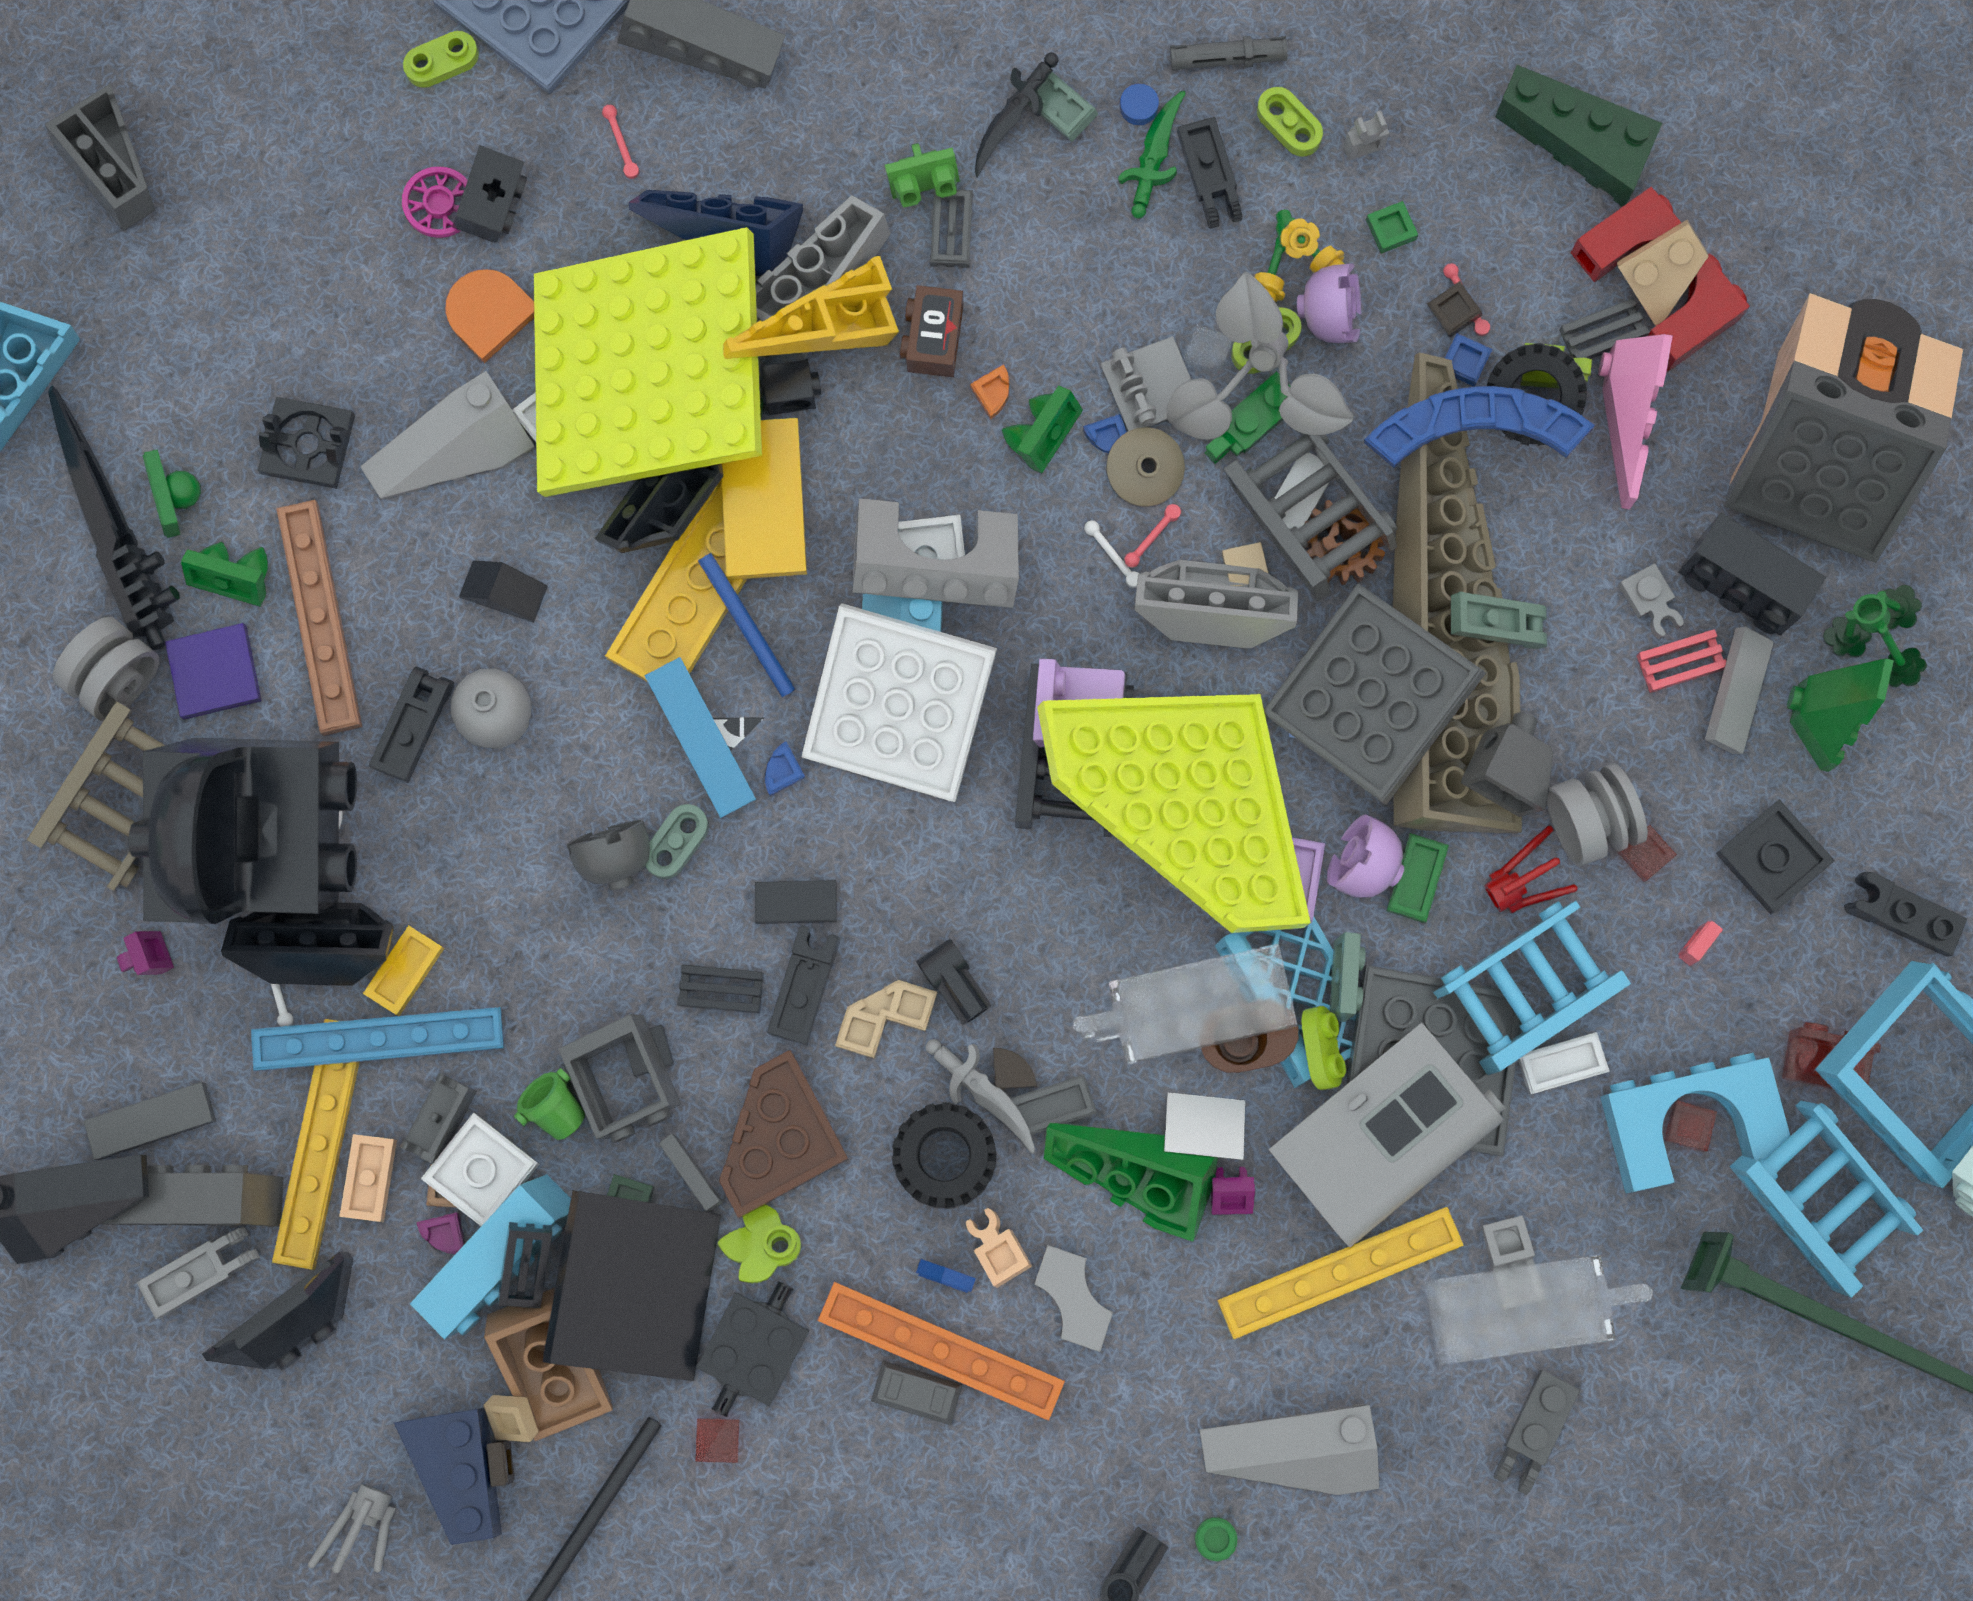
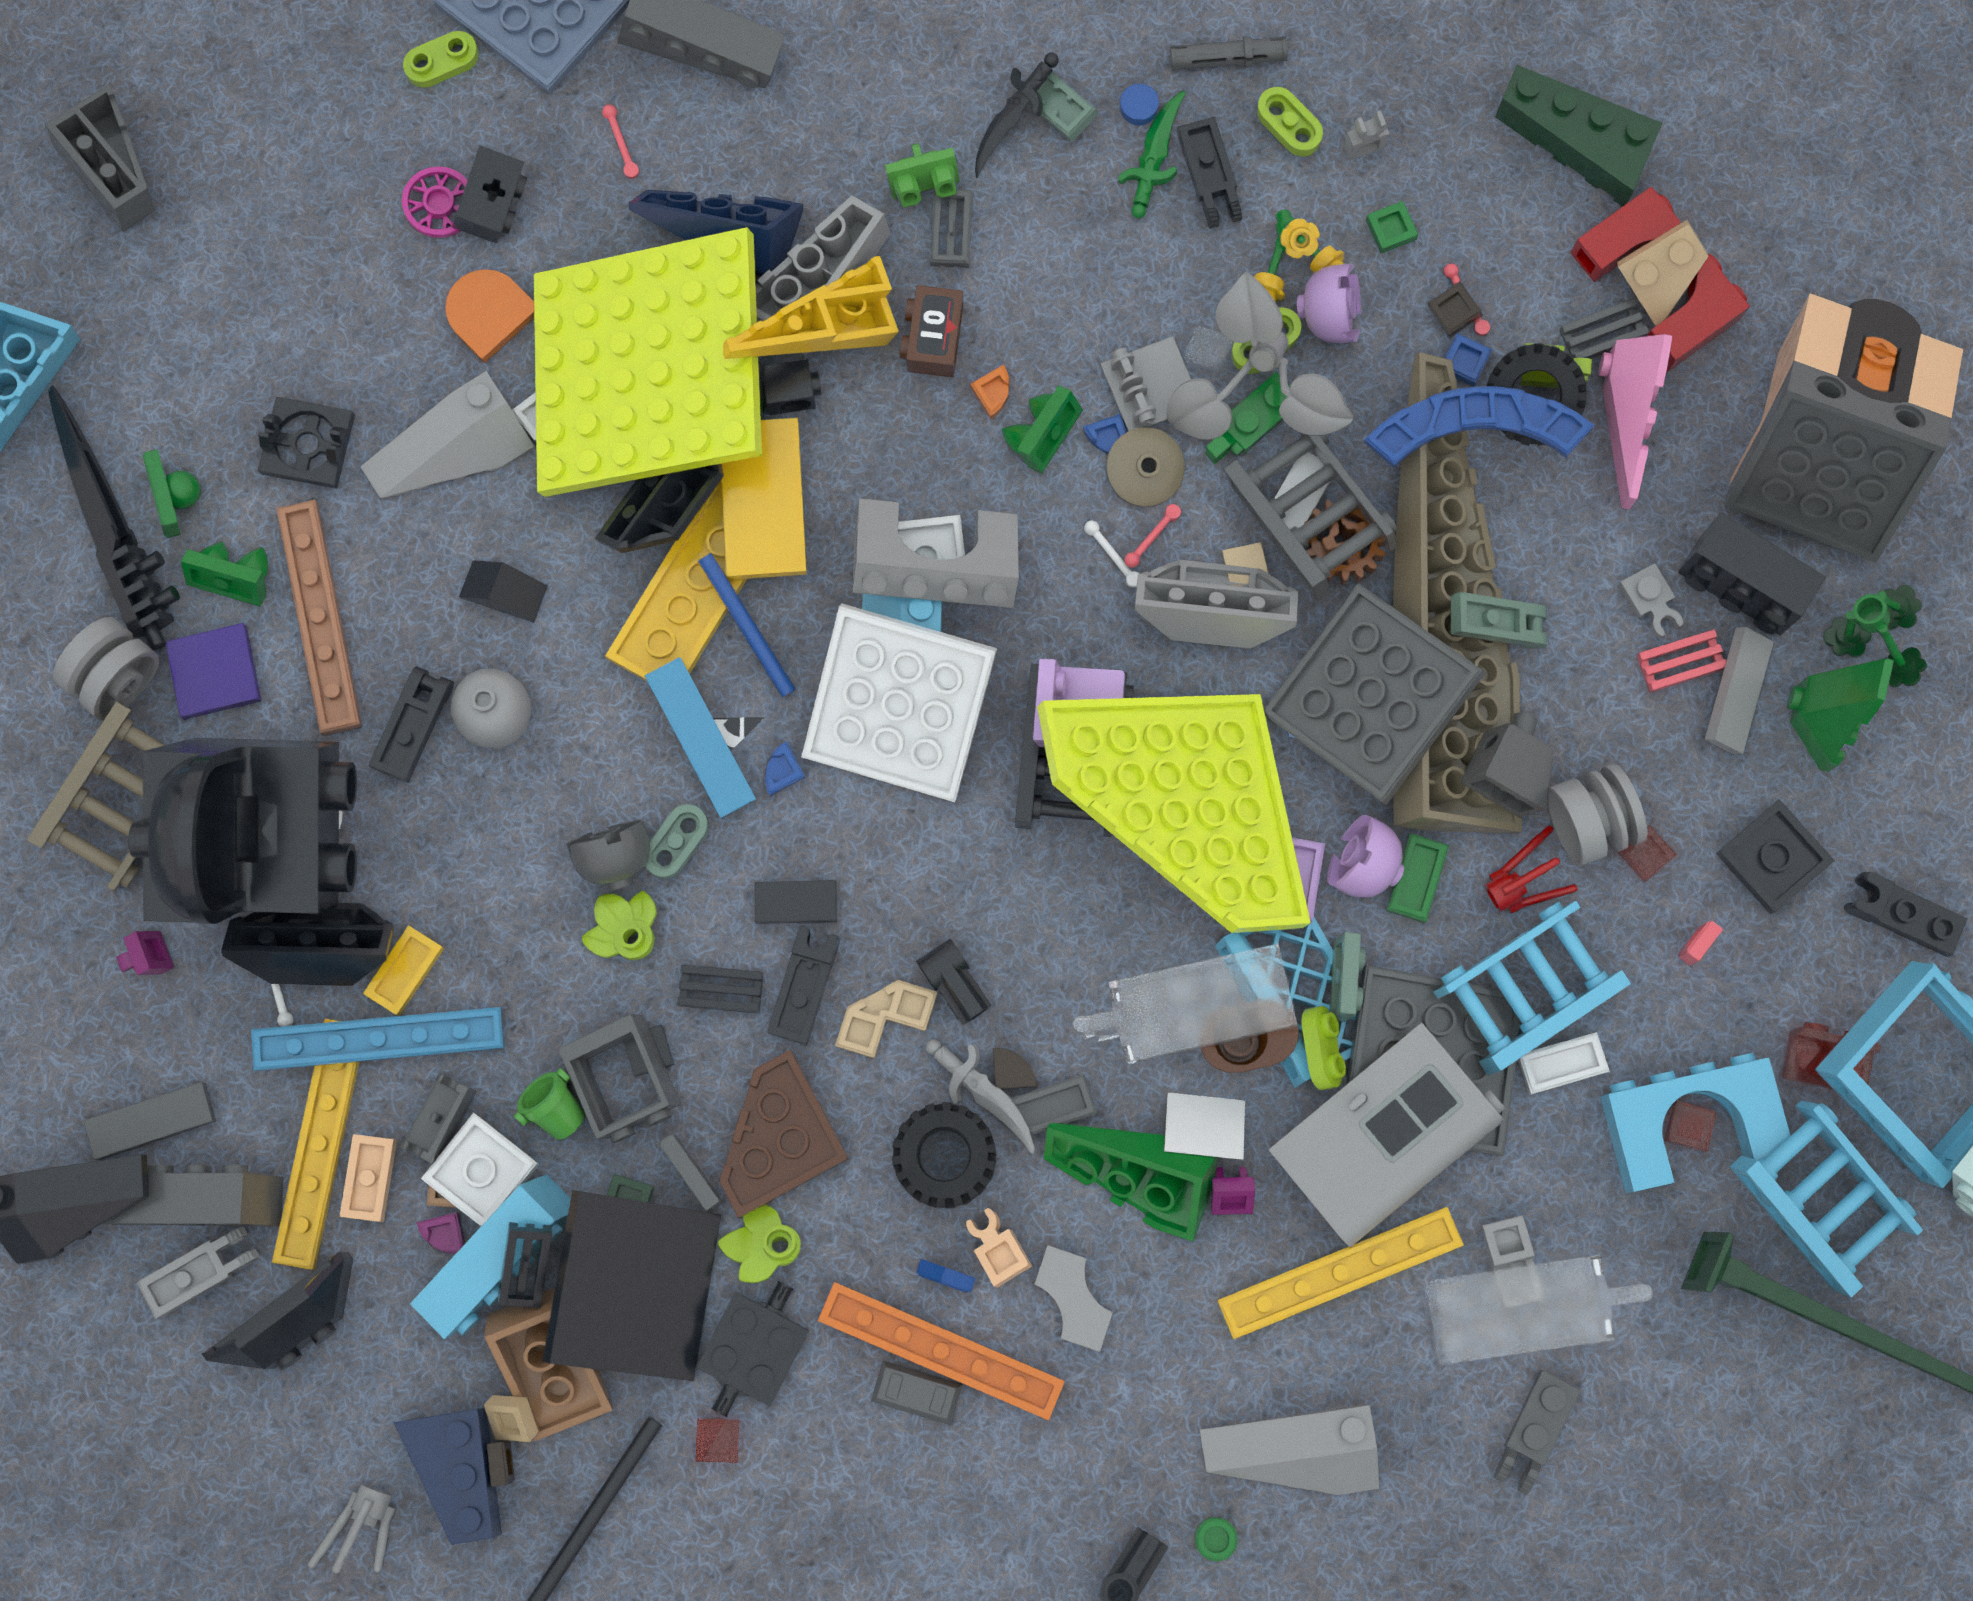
(619, 921): none -> lime plate

